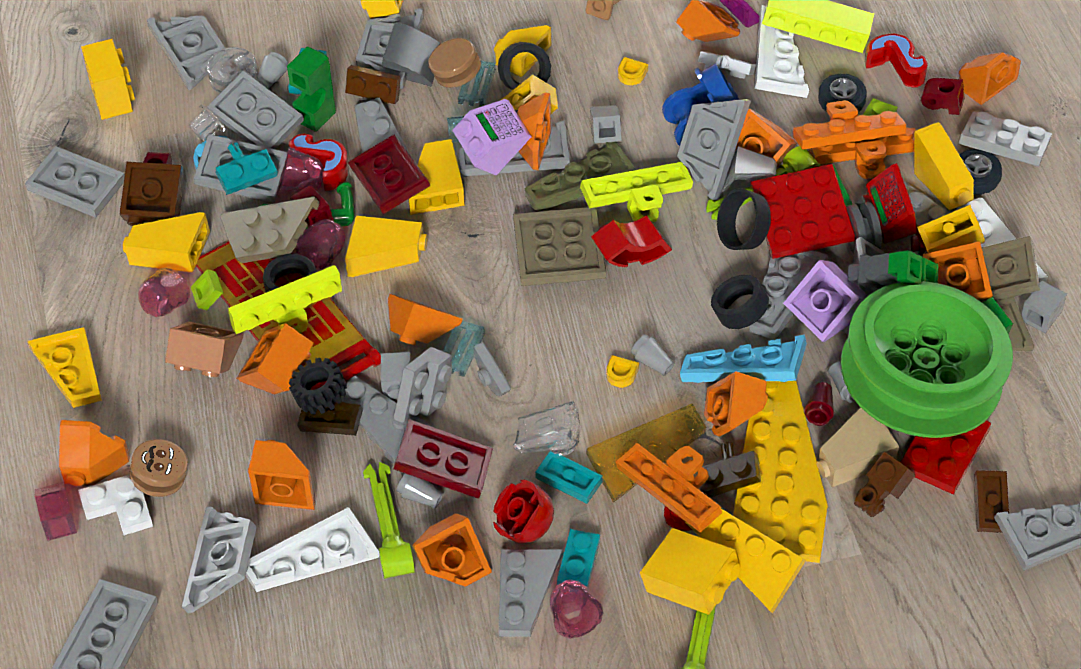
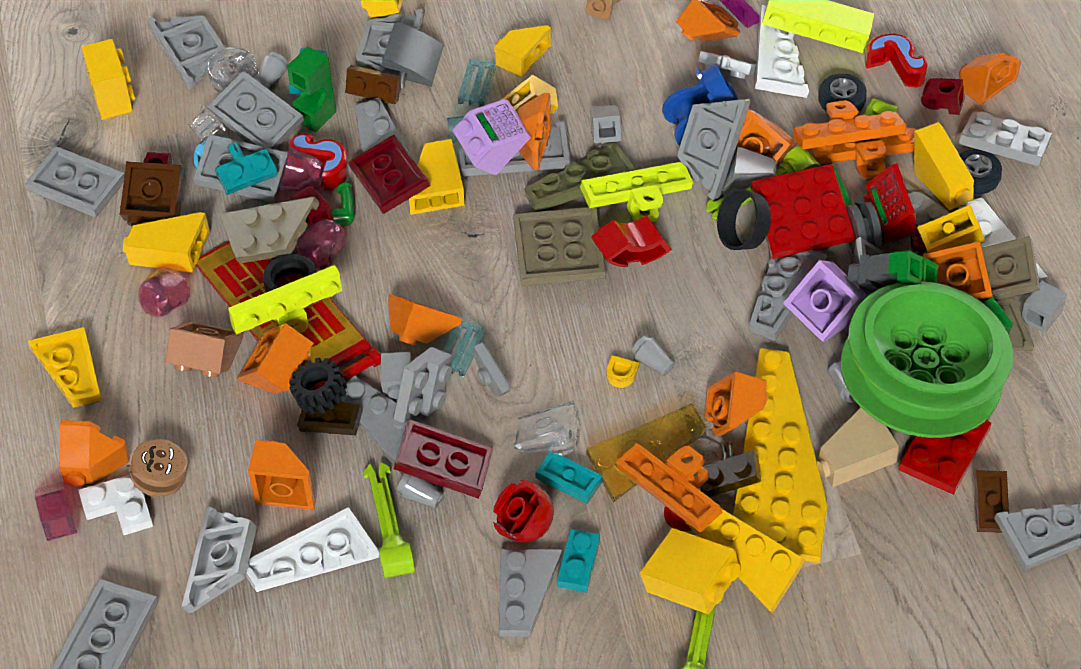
(206, 289): lime plate -> none
(383, 244): yellow slope -> none
(452, 551): orange slope -> none
(454, 62): medium nougat head -> none
(514, 49): black tyre -> none
(571, 597): clear pink hair -> none
(631, 71): yellow tile -> none
(745, 314): black tyre -> none
(769, 363): medium azure wing -> none
(820, 407): dark red cone -> none
(886, 478): reddish brown brick -> none

